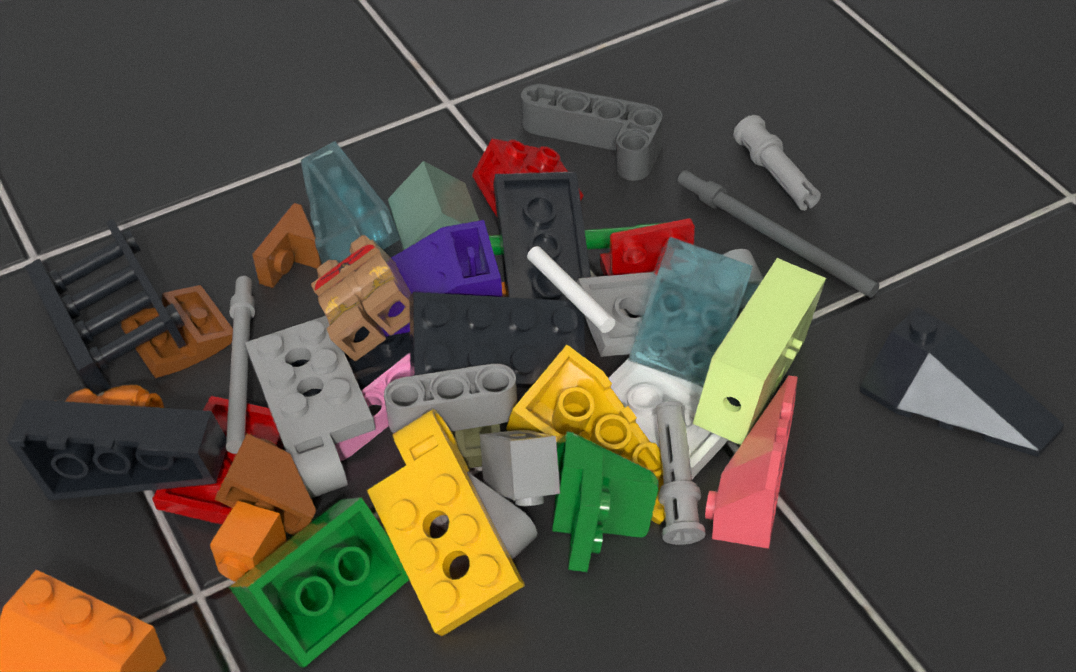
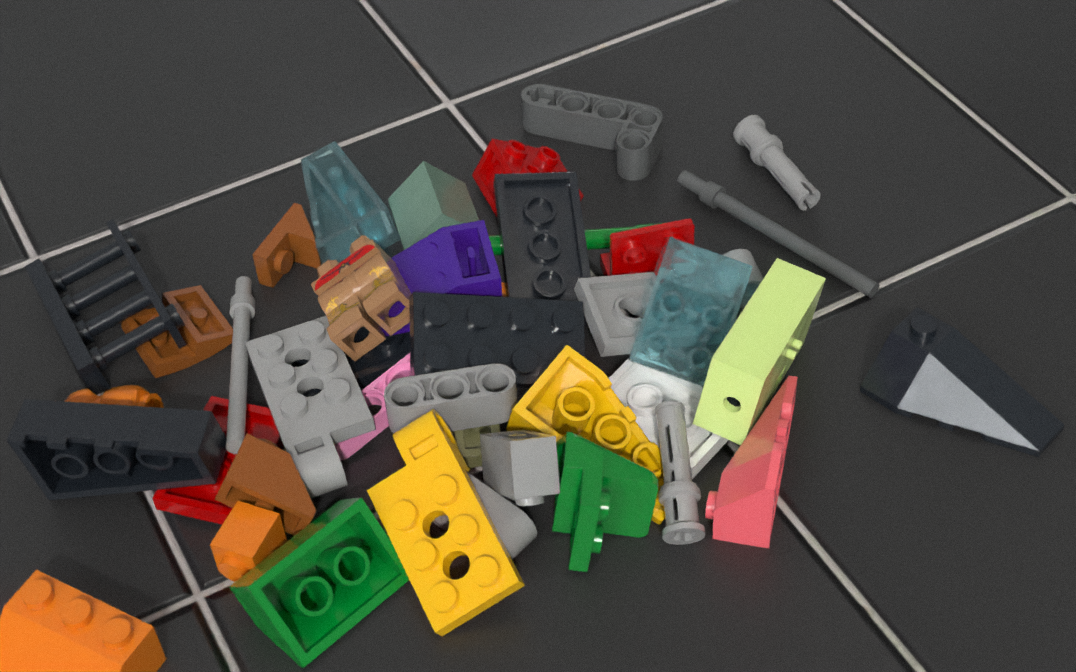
(571, 289): white bar -> none

